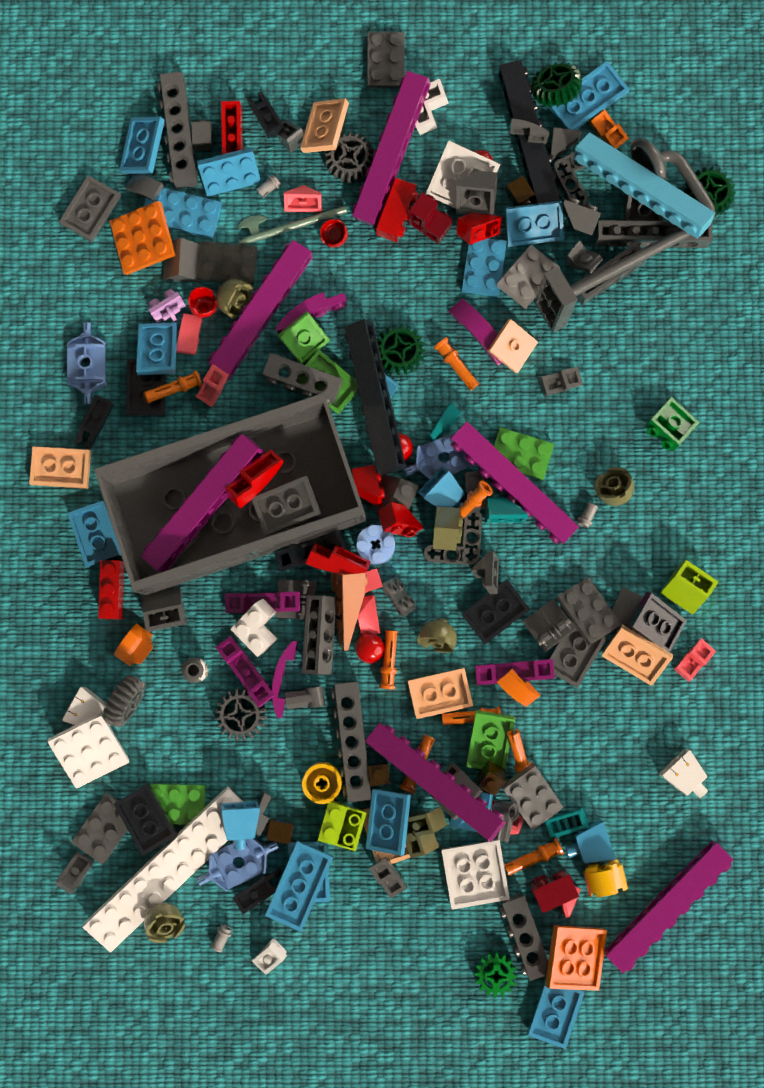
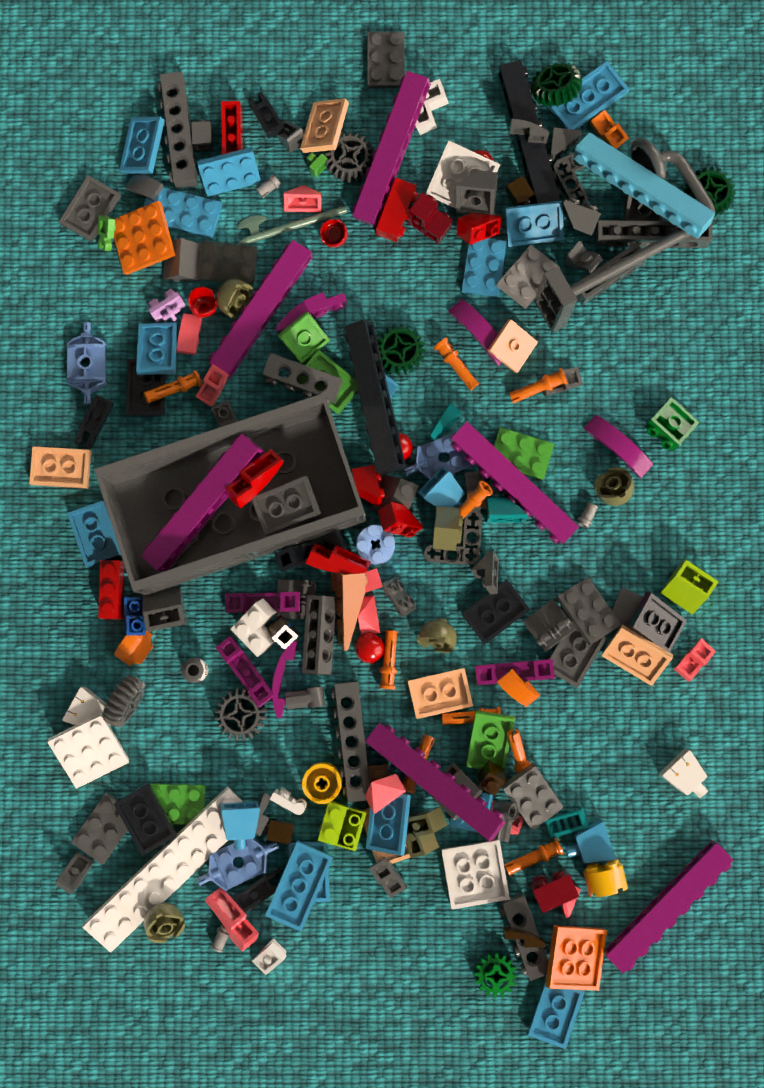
(106, 230): none -> bright green plate
(133, 616): none -> blue slope
(224, 414): none -> dark grey slope
(232, 918): none -> coral slope
(282, 632): none -> dark brown brick
(284, 799): none -> white plate
(316, 164): none -> bright green tile
(384, 792): none -> coral slope
(529, 939): none -> dark brown slope
(547, 383): none -> orange pin
(619, 445): none -> magenta slope

